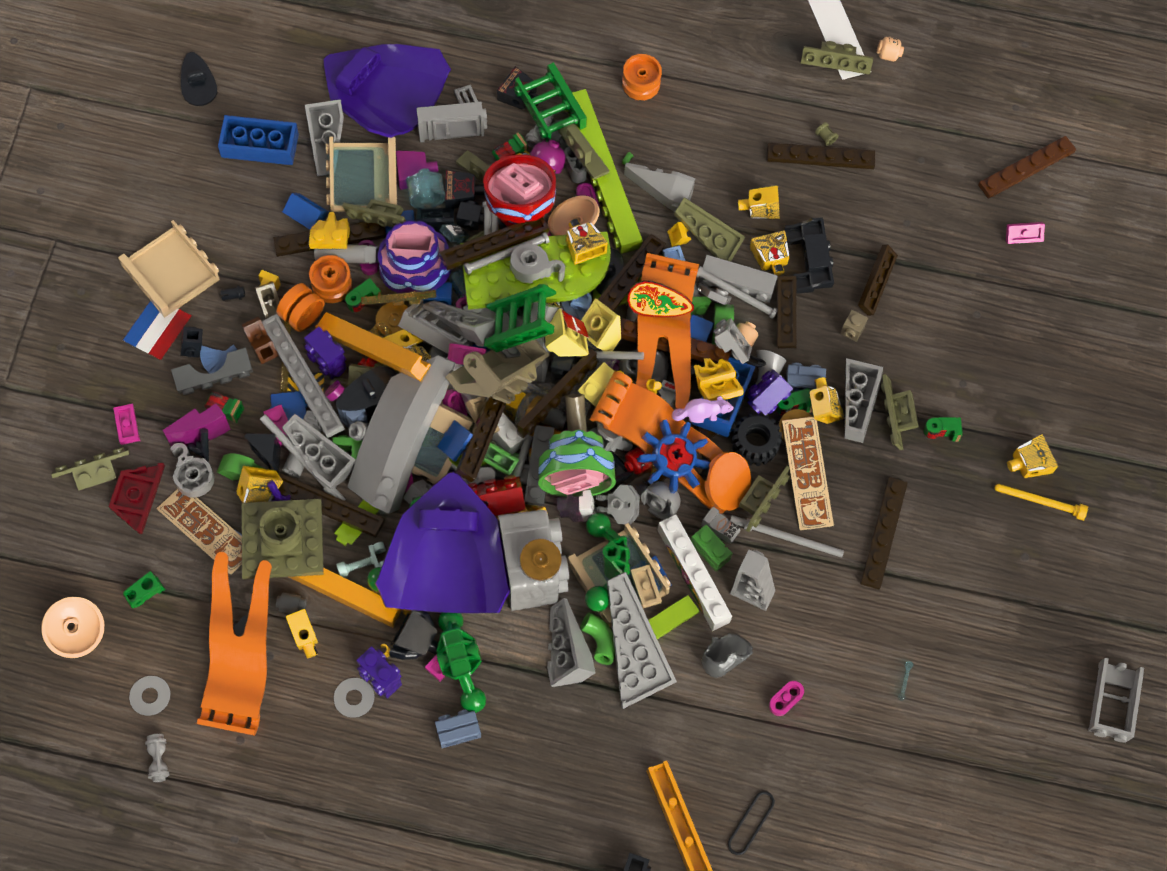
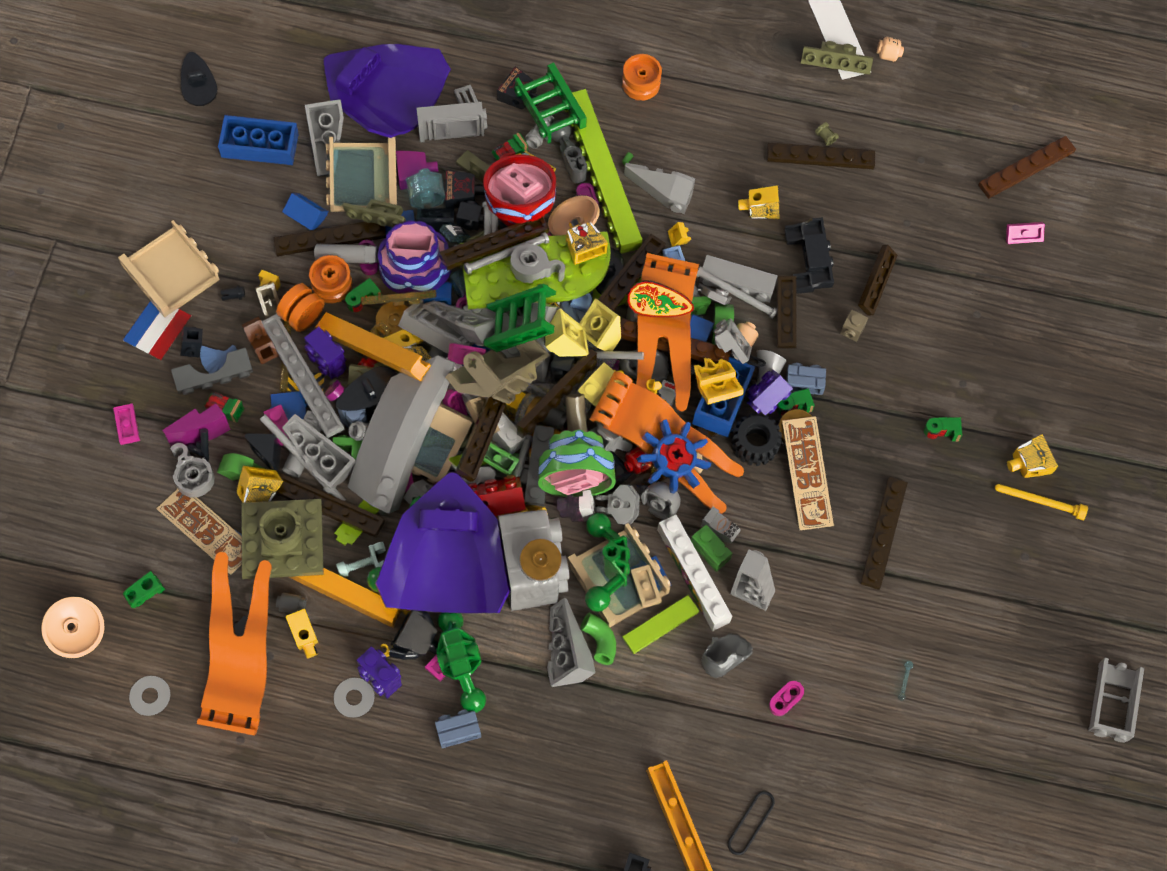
(93, 471): olive bracket -> none
(135, 495): dark red wing -> none
(156, 747): light grey piece -> none
(276, 493): dark purple bar -> none
(330, 233): yellow plate -> none
(455, 440): blue piece -> none
(550, 153): magenta cylinder -> none
(575, 324): red sticker -> none
(584, 151): olive bracket -> none
(638, 655): light grey wing -> none
(700, 409): lavender animal -> none
(710, 231): olive wing -> none
(727, 480): orange tile -> none
(760, 495): olive bracket -> none
(771, 251): torso -> none
(789, 537): light grey bar -> none
(825, 402): yellow torso -> none
(861, 390): light grey wedge -> none
(901, 411): olive bracket -> none

